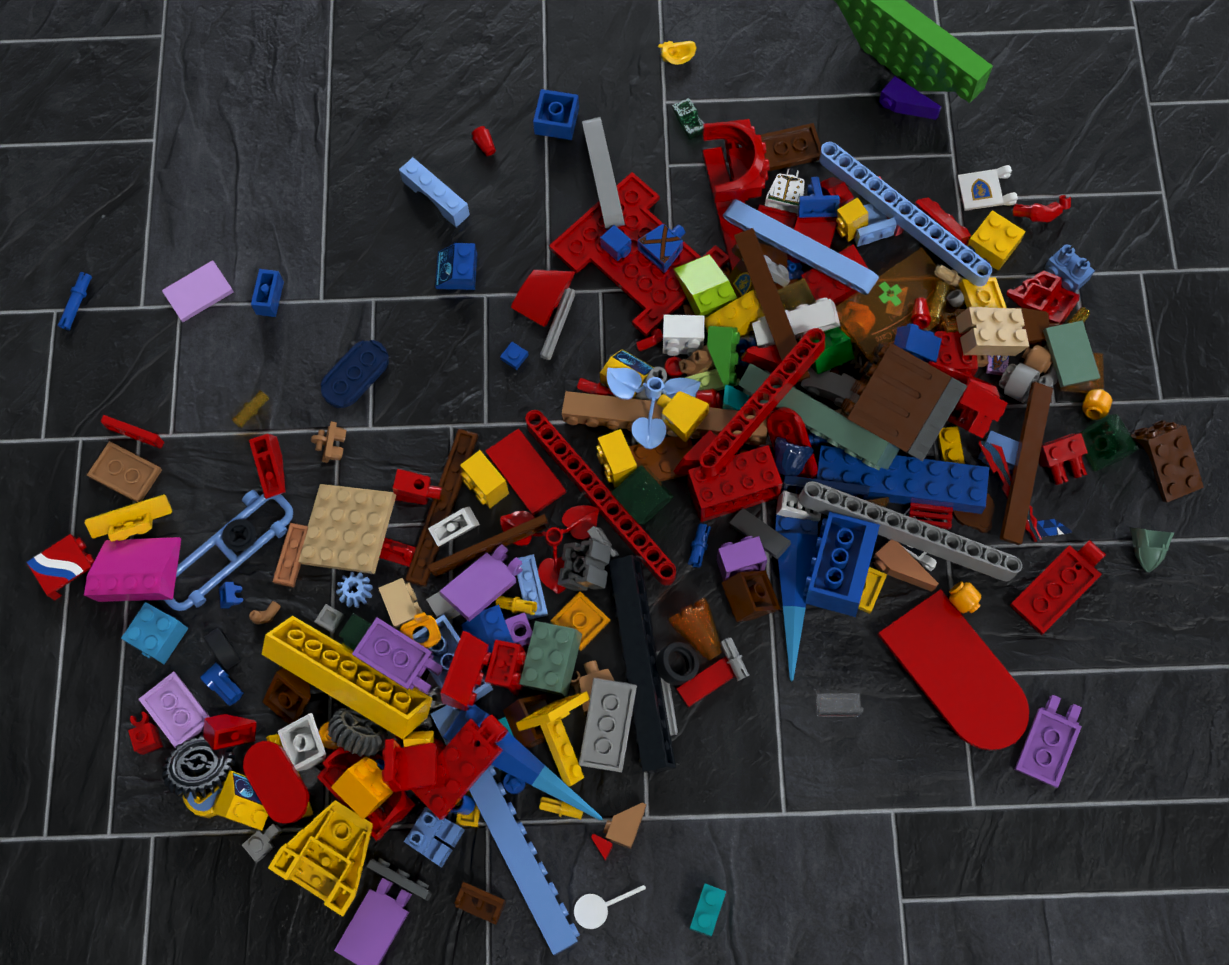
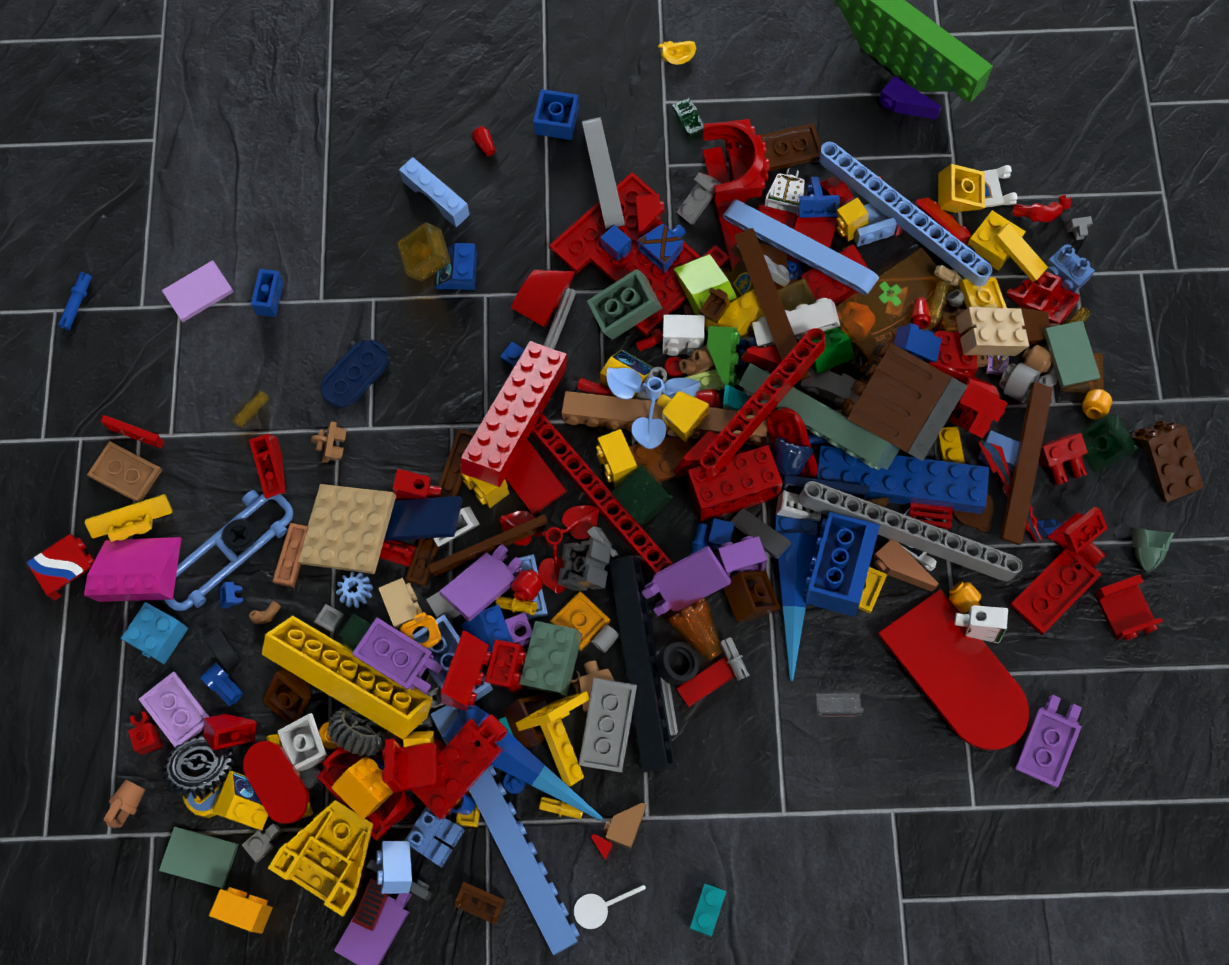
(125, 798): none -> nougat piece
(199, 857): none -> sand green tile
(244, 912): none -> light orange brick
(370, 906): none -> tile
(394, 867): none -> light blue brick
(424, 252): none -> clear yellow brick
(424, 518): none -> dark blue tile
(513, 414): none -> brick
(526, 585): none -> red head
(605, 638): none -> light grey piece
(624, 304): none -> sand green brick
(648, 212): none -> red slope
(687, 581): none -> medium lavender tile
(698, 198): none -> light grey bracket
(715, 305): none -> reddish brown bracket
(720, 534): none -> blue brick
(961, 189): none -> yellow slope
(984, 622): none -> white torso
(1020, 252): none -> yellow tile
(1079, 227): none -> light grey tile
(1079, 530): none -> red bracket
(1127, 608): none -> red panel

